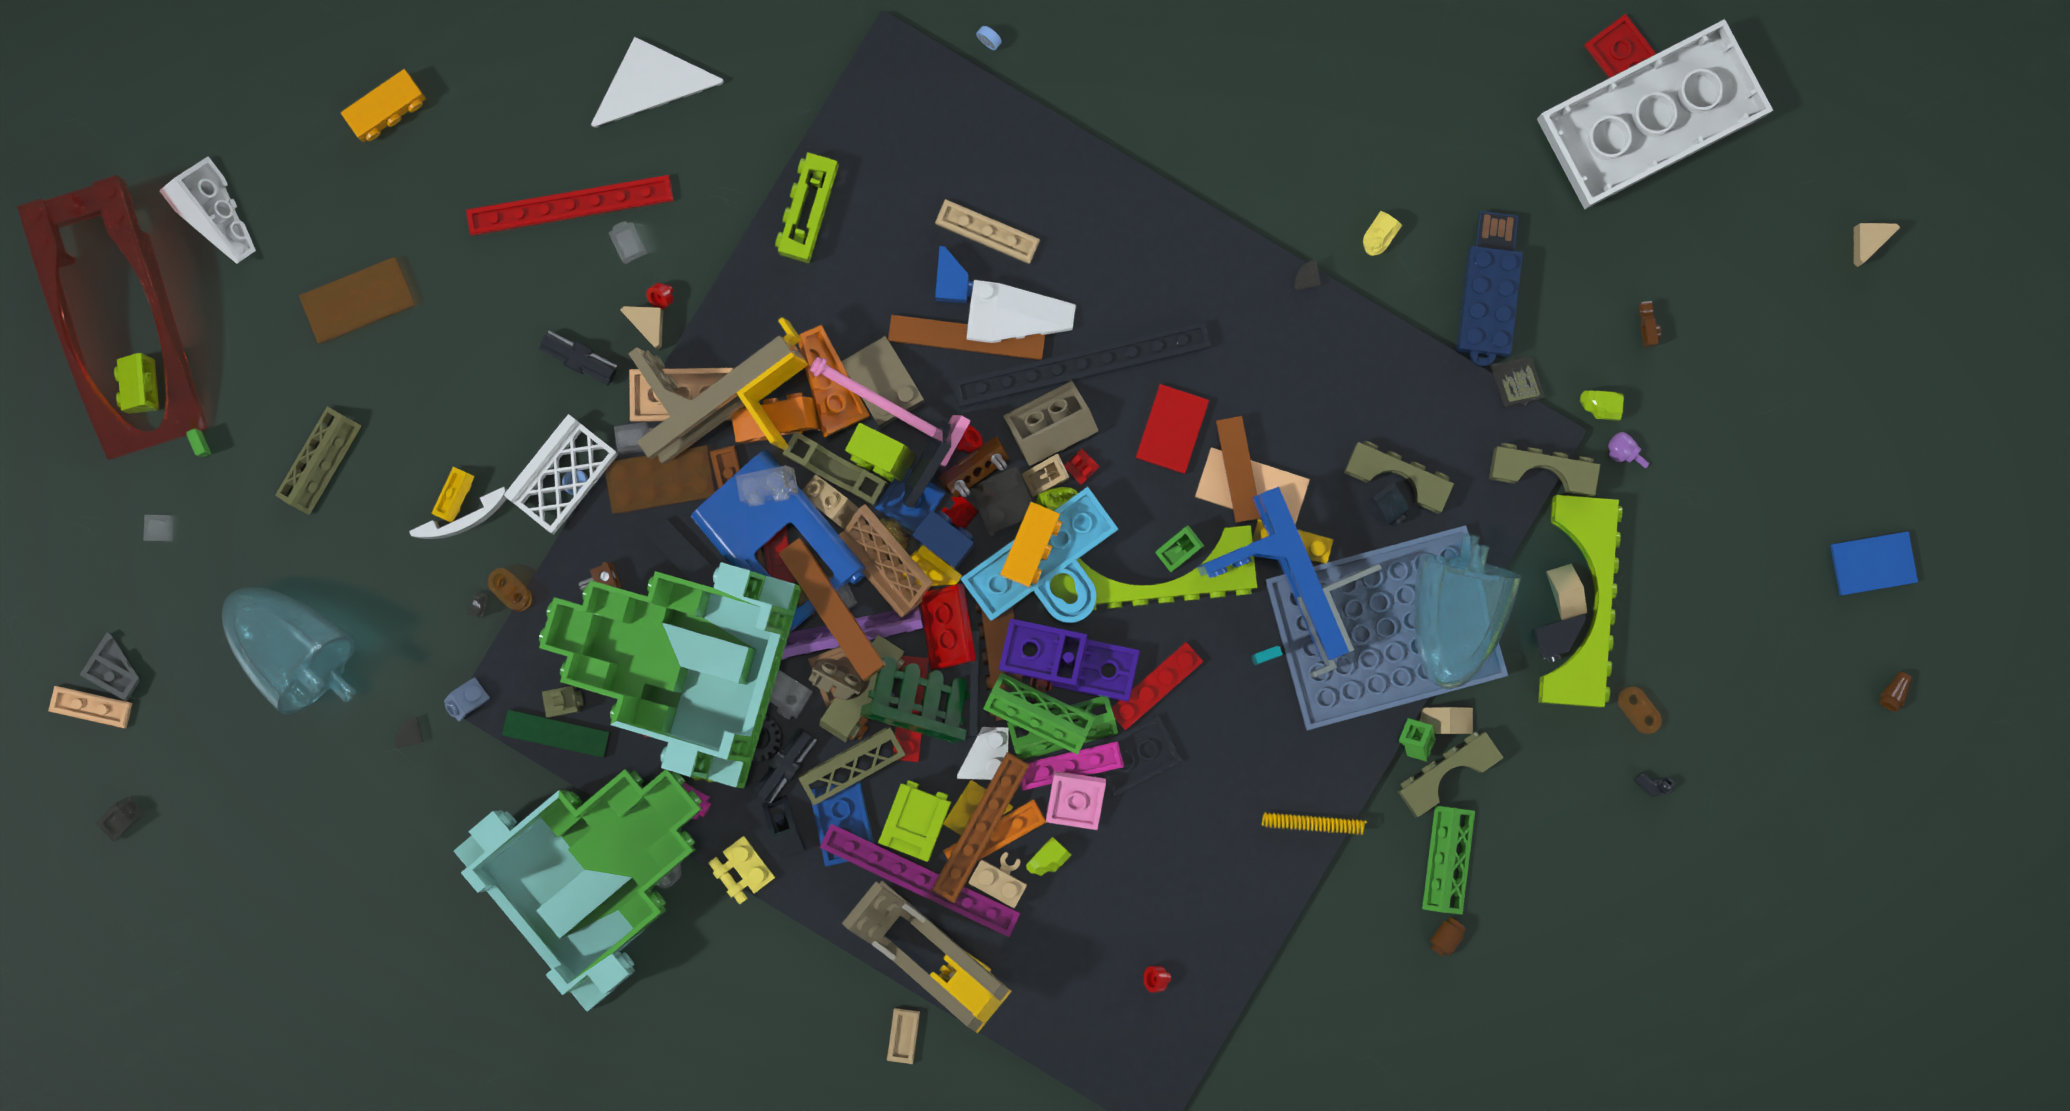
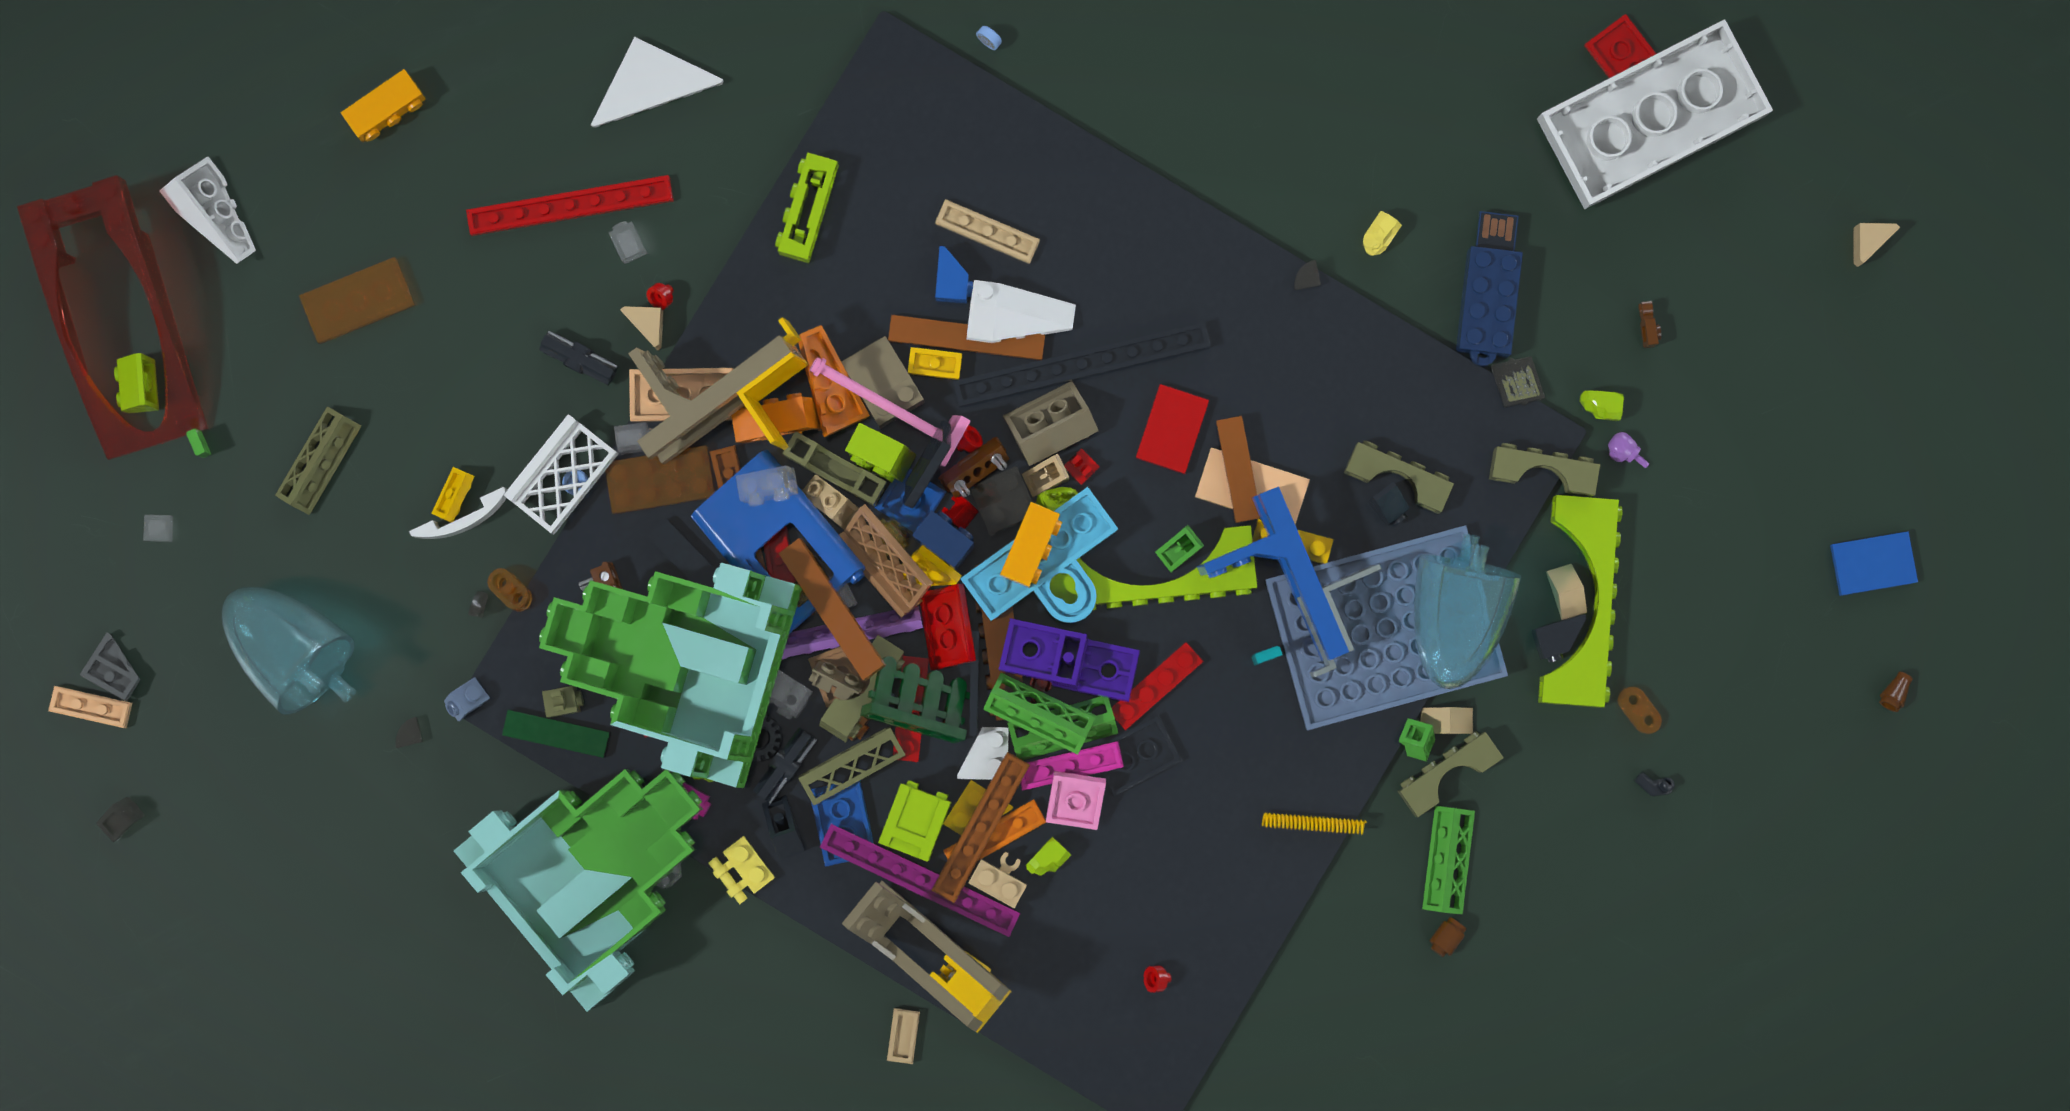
(934, 363): none -> yellow plate

